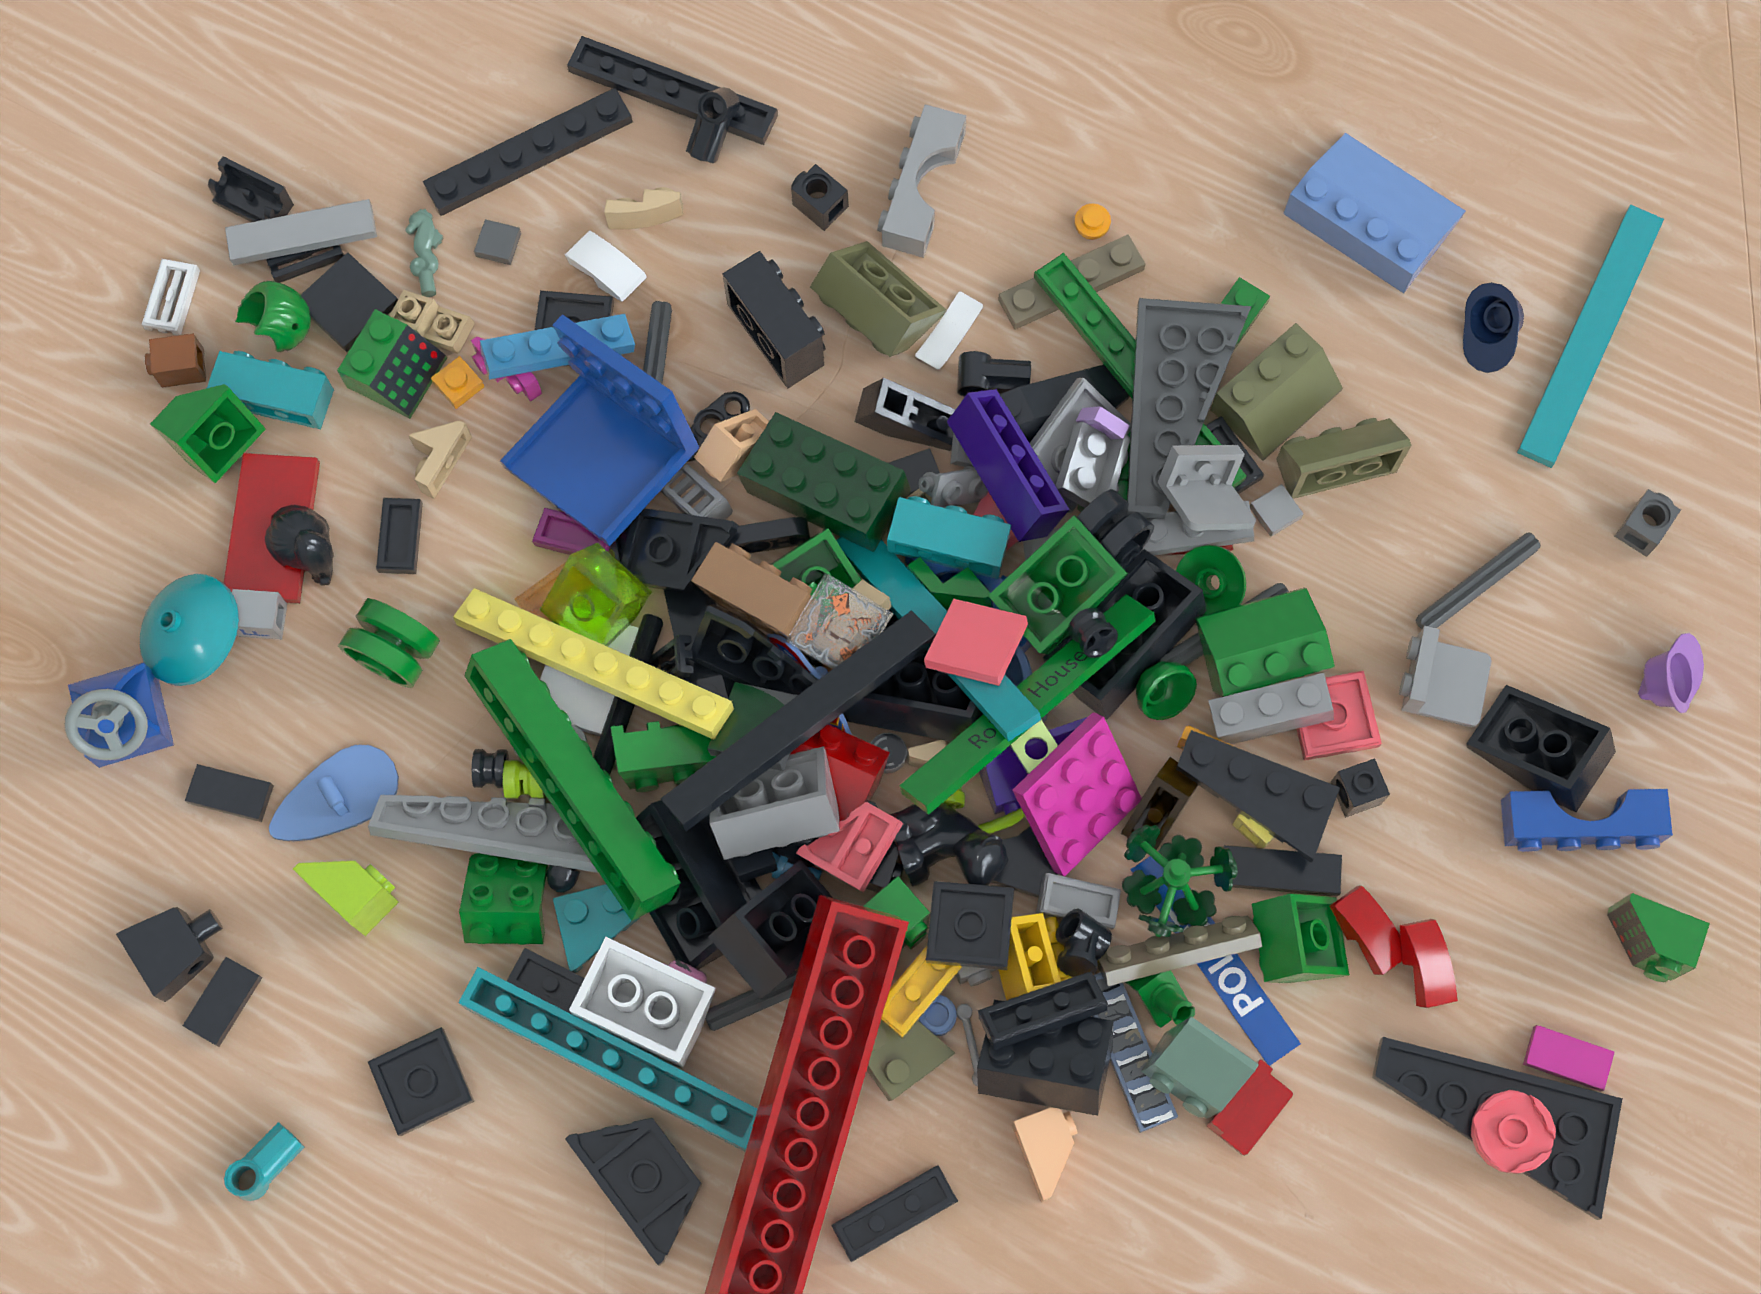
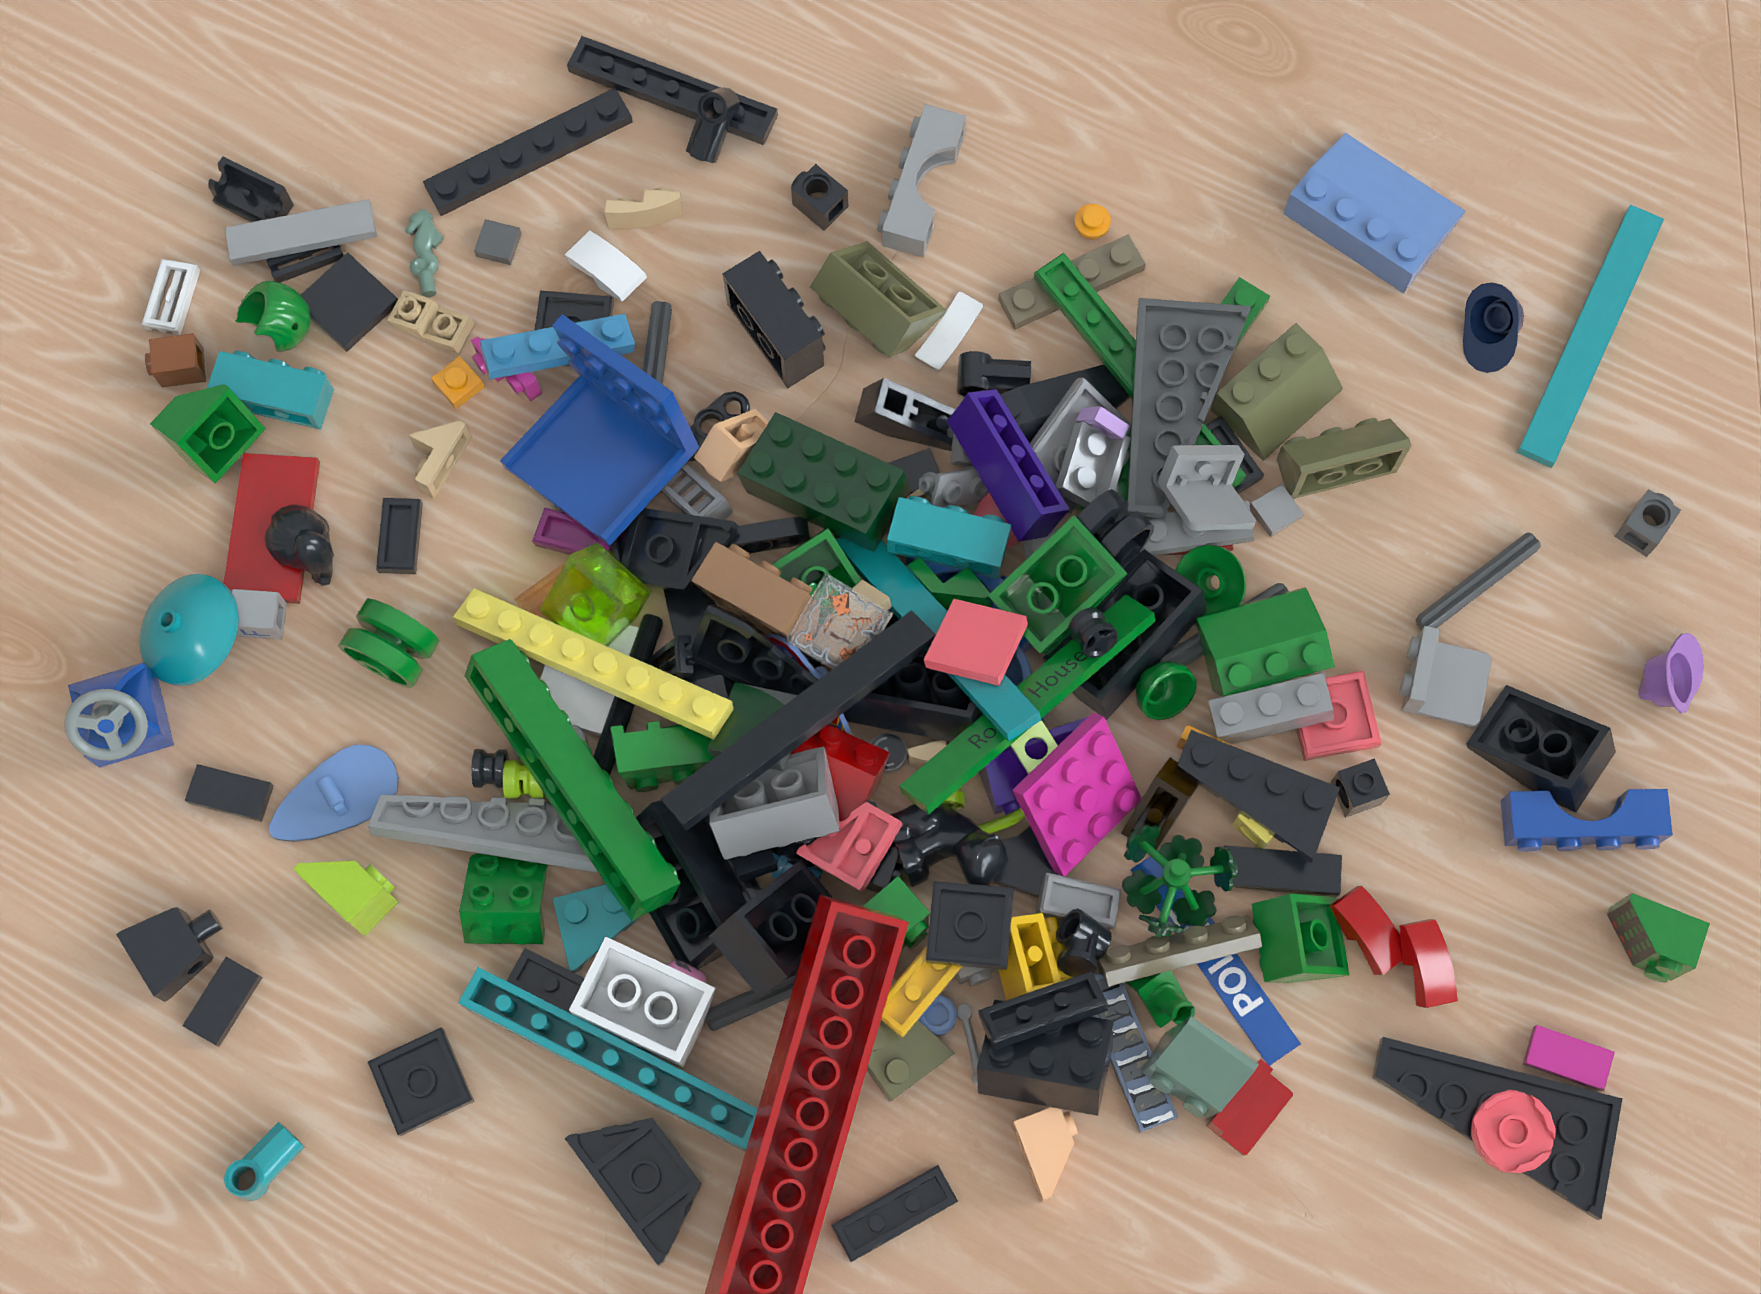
(391, 364): slope -> none
(561, 878): black hinge -> none

